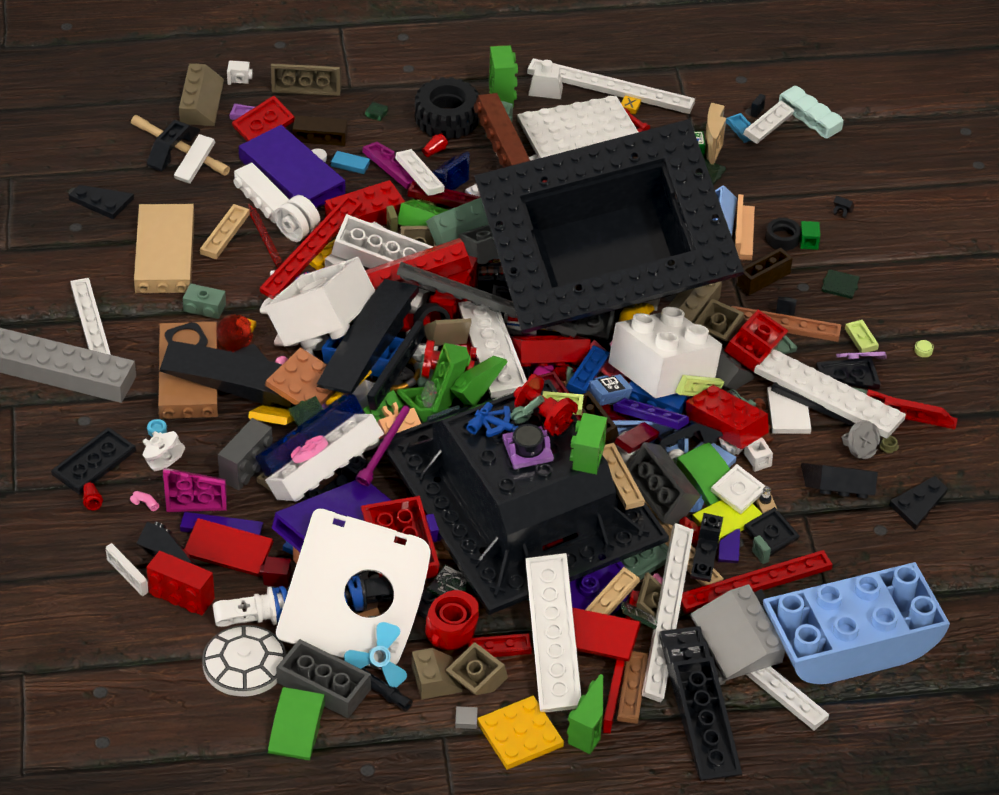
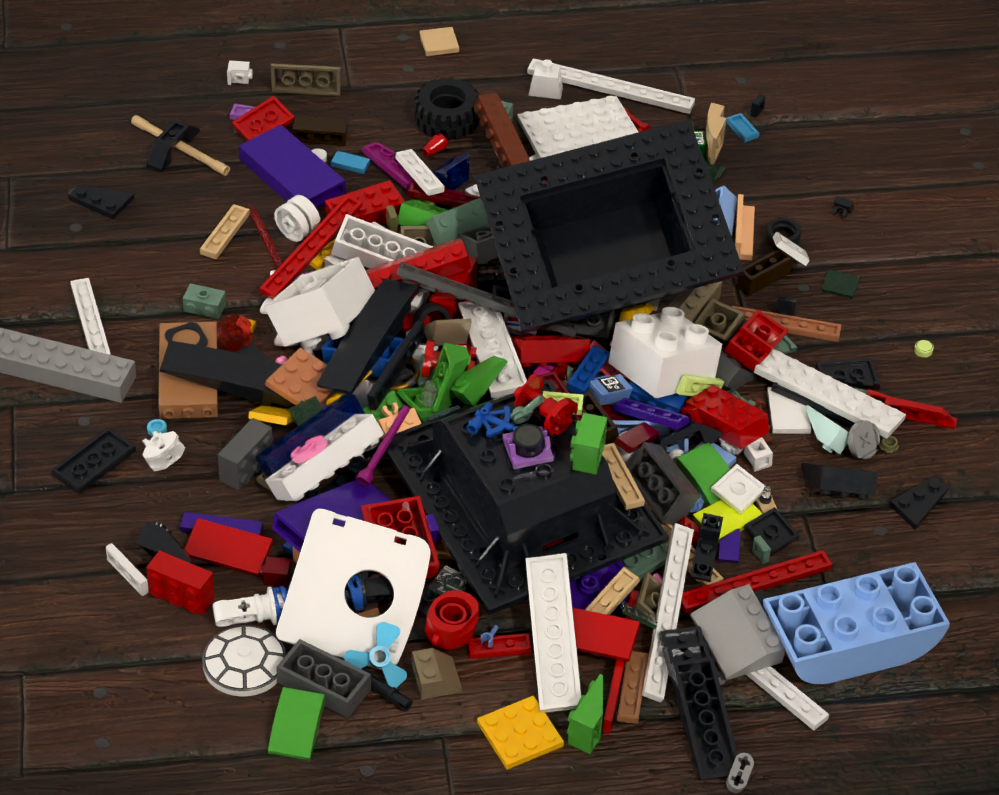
(91, 497): red cone -> none
(146, 498): bright pink arm -> none
(164, 248): tan brick -> none
(193, 492): dark pink wedge -> none
(194, 159): white tile -> none
(200, 96): dark tan slope -> none
(259, 190): white brick -> none
(376, 111): clear green tile -> none
(439, 41): none -> tan tile
(466, 717): light grey tile -> none
(478, 670): dark tan slope -> none
(489, 636): none -> medium blue hand
(502, 73): bright green brick -> none
(631, 104): yellow tile -> none
(692, 413): none -> red tile
(744, 774): none -> light grey beam
(768, 122): white plate -> none
(791, 248): none -> white tile
(810, 235): green brick -> none
(812, 113): light aqua brick -> none
(827, 431): none -> light aqua slope
(861, 336): yellowish green plate -> none
(880, 355): lavender piece -> none

